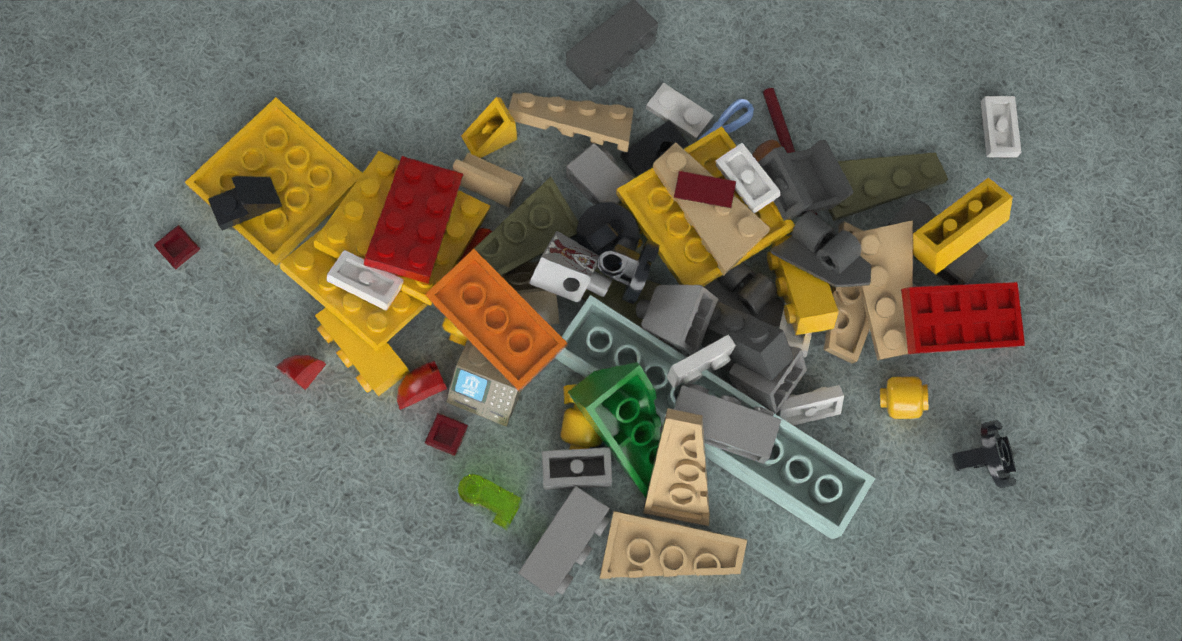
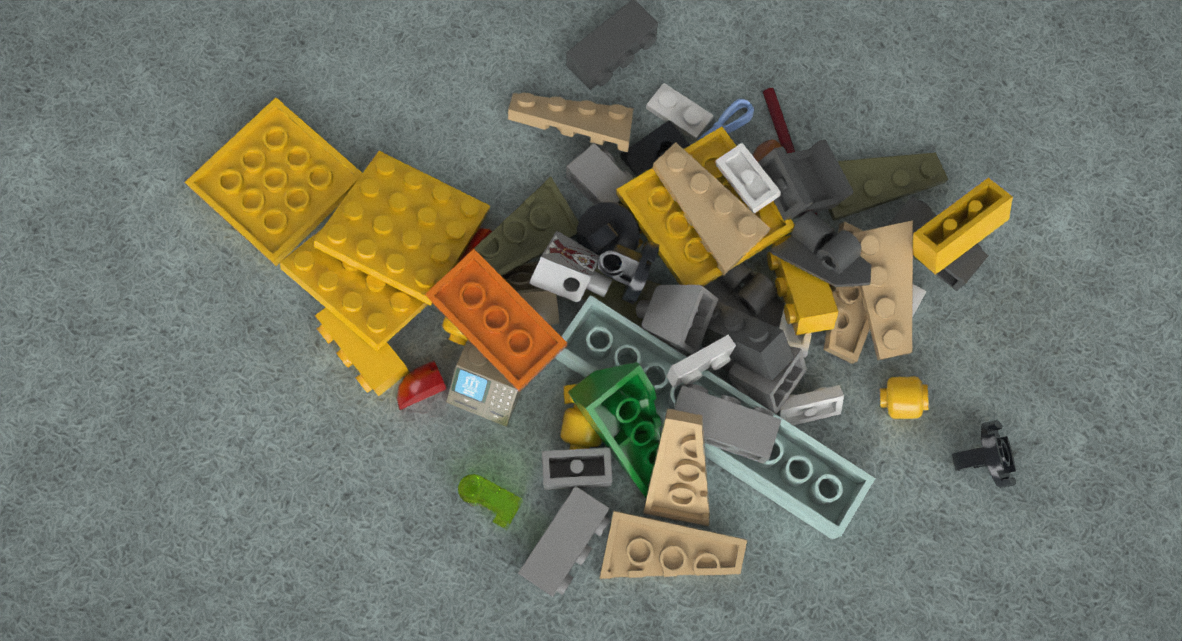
(177, 247): dark red tile -> none
(246, 201): black slope -> none
(301, 369): red brick -> none
(363, 281): white plate -> none
(413, 220): red plate -> none
(446, 434): dark red tile -> none
(488, 179): tan panel -> none
(490, 130): yellow slope -> none
(705, 189): dark red sticker -> none
(962, 317): red plate -> none
(1000, 126): white plate -> none

